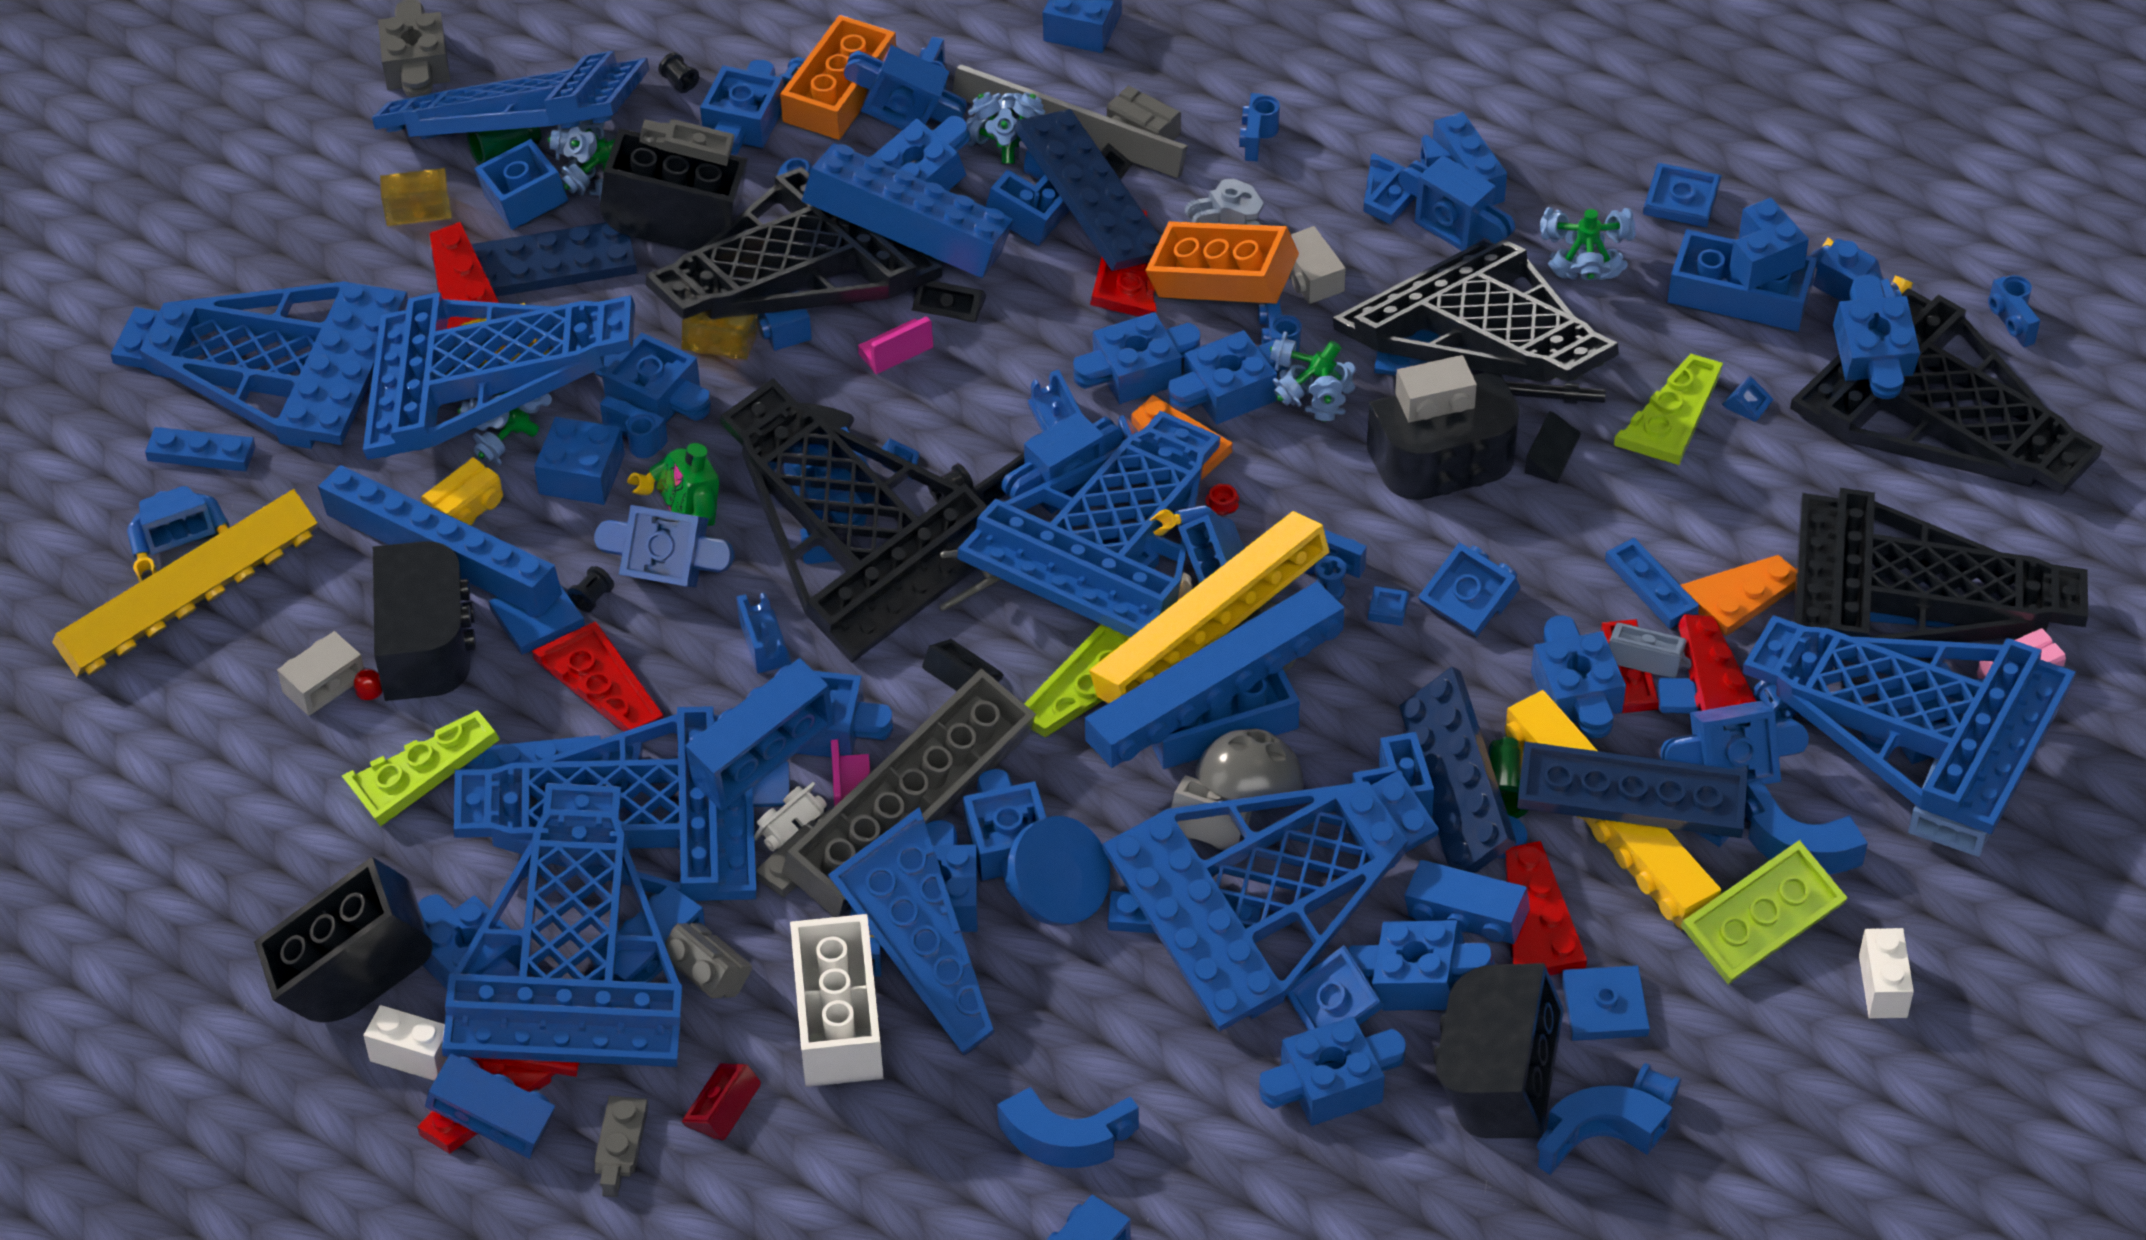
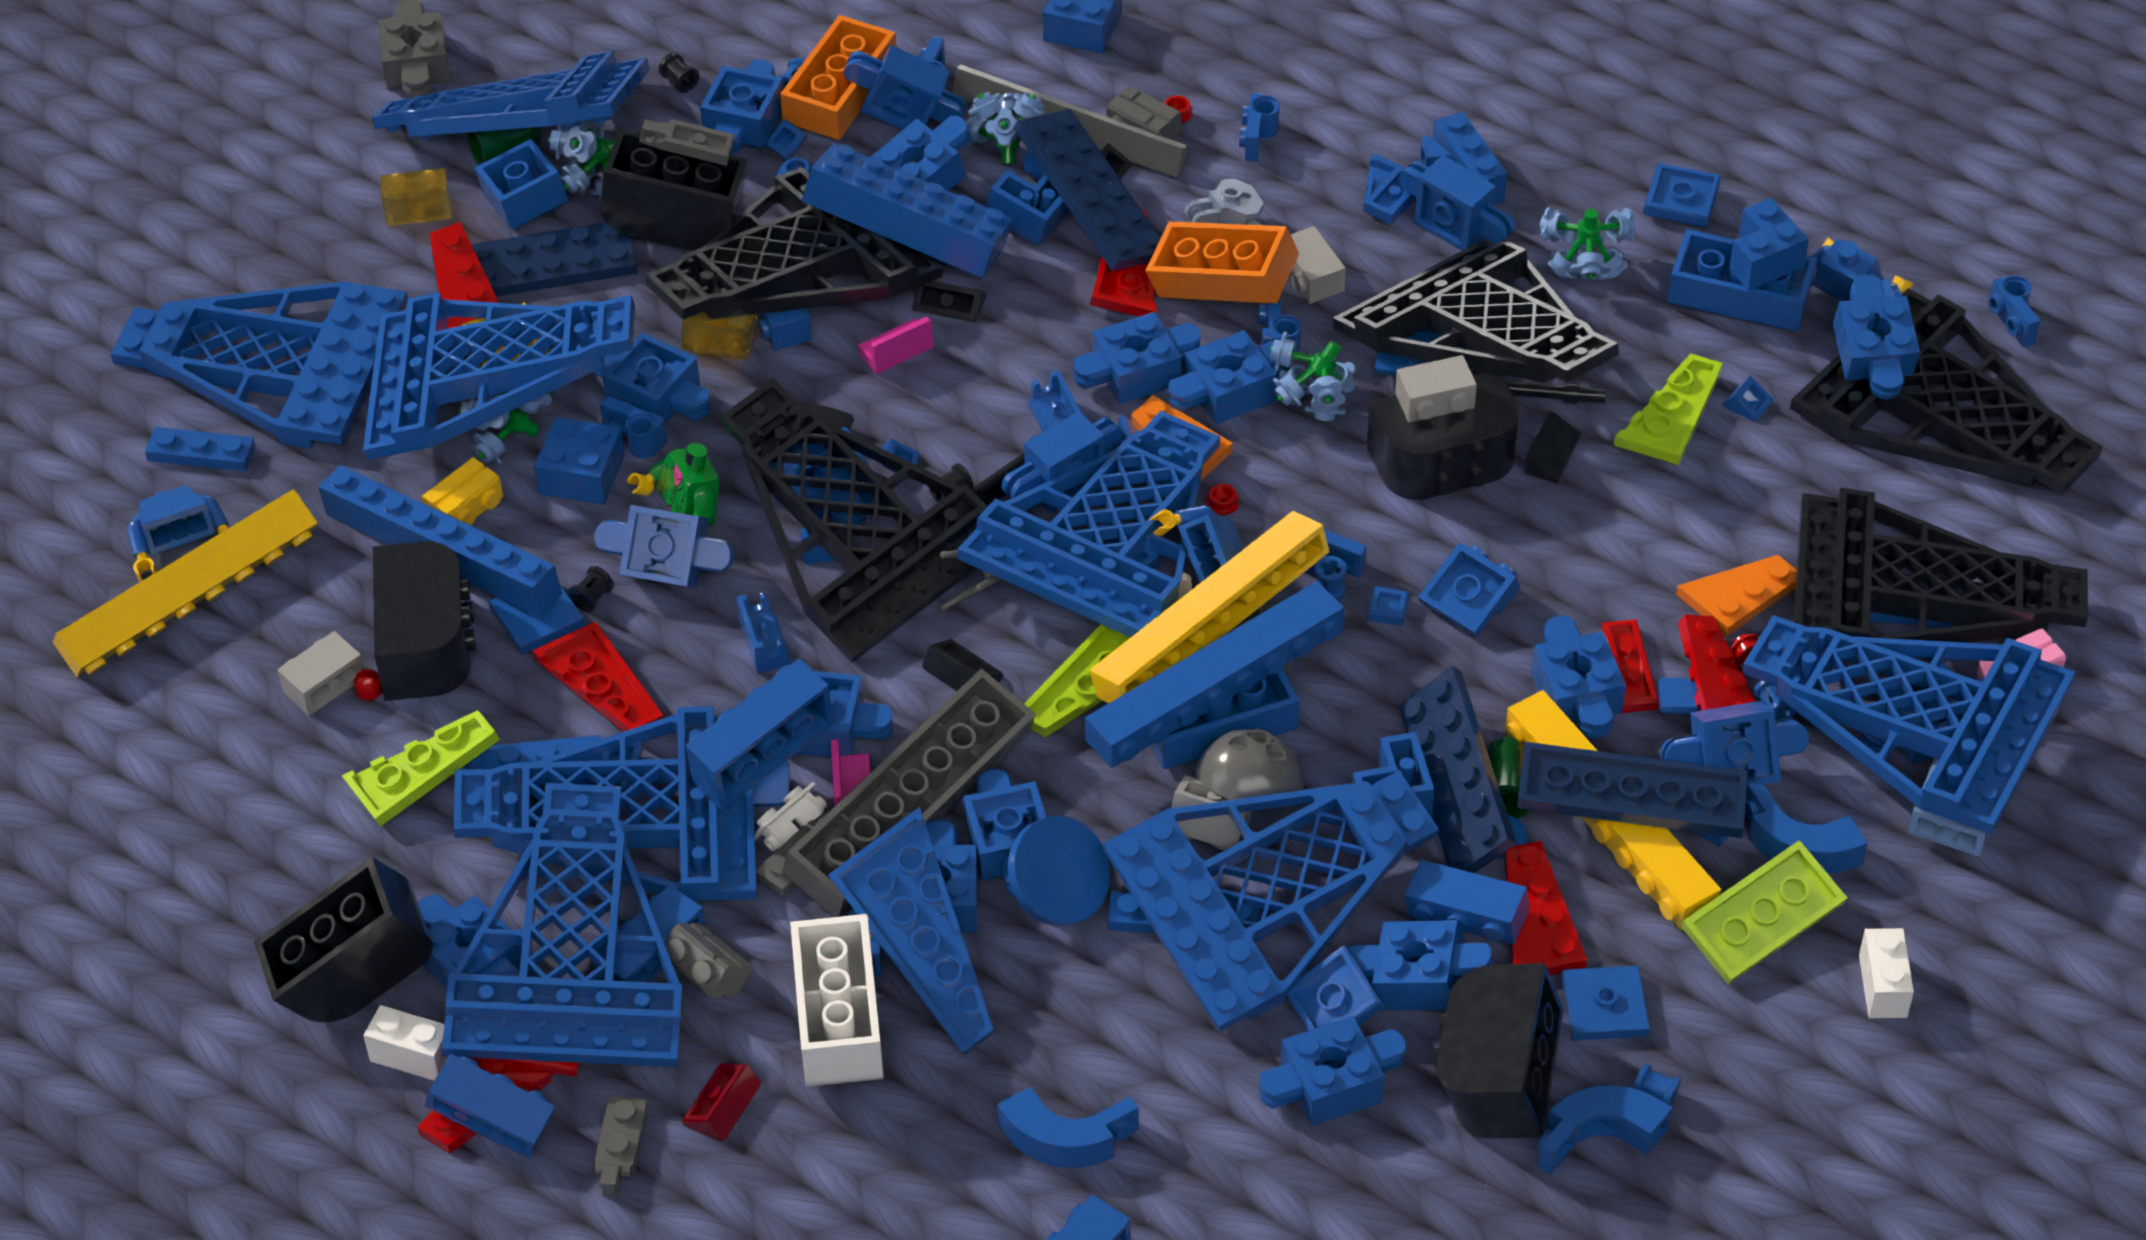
(786, 139): none -> blue slope
(1181, 104): none -> red plate
(1647, 650): sand blue slope -> none
(1651, 582): blue plate -> none
(1743, 646): none -> red plate

